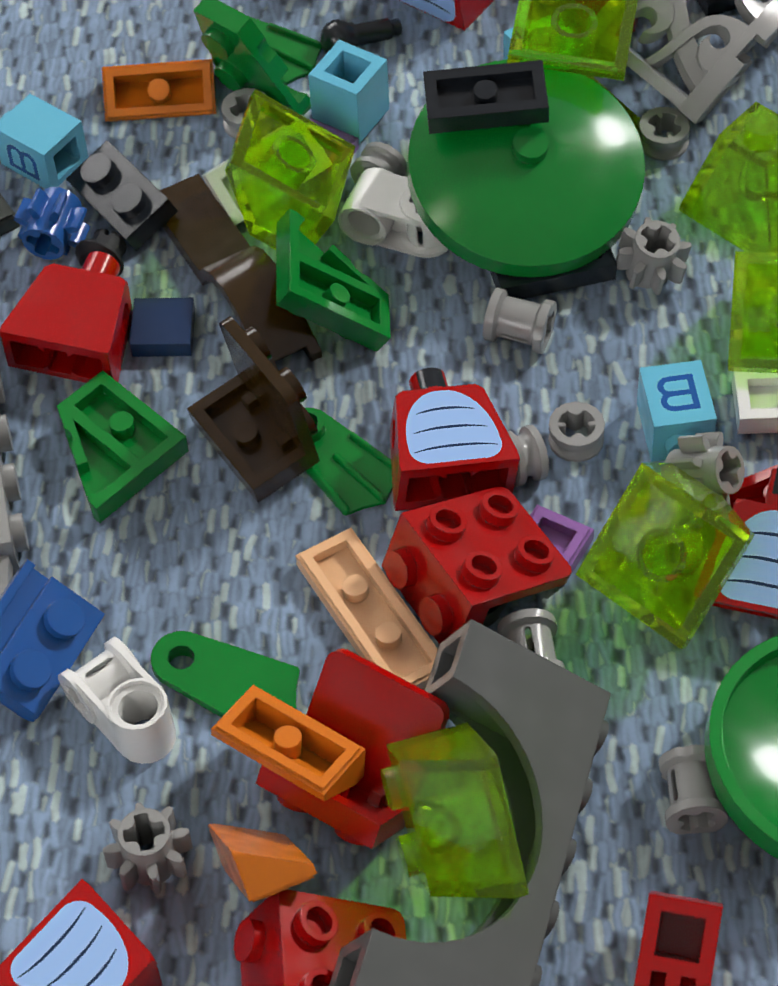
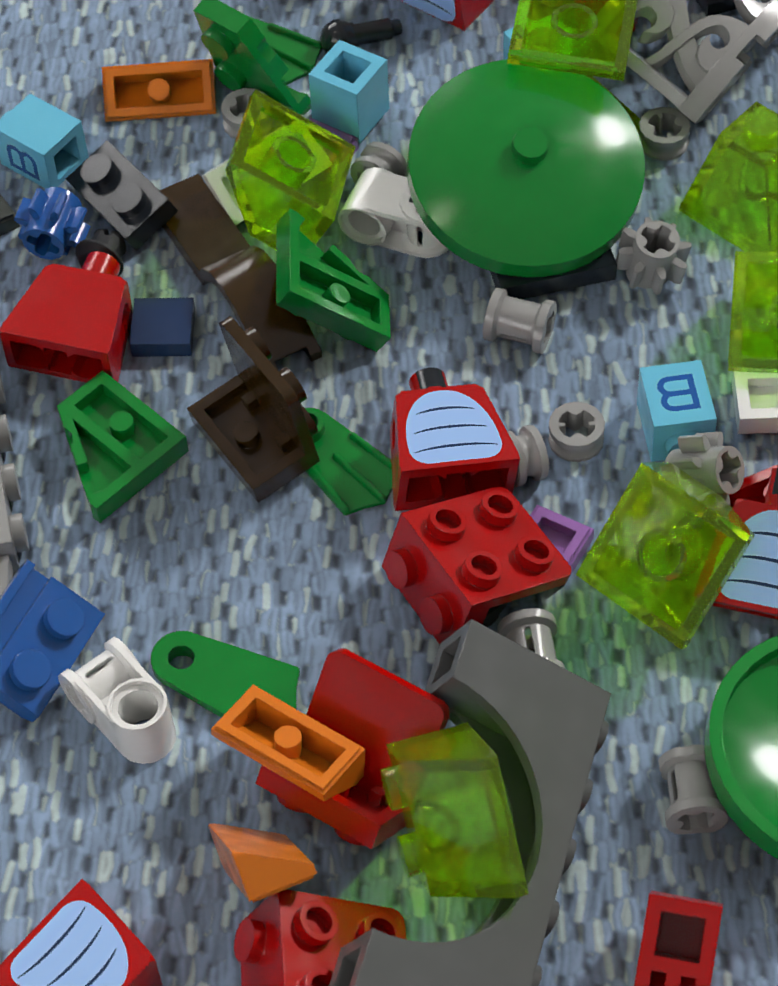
(152, 865): light grey gear -> none
(368, 607): light nougat tile -> none
(486, 96): black plate -> none

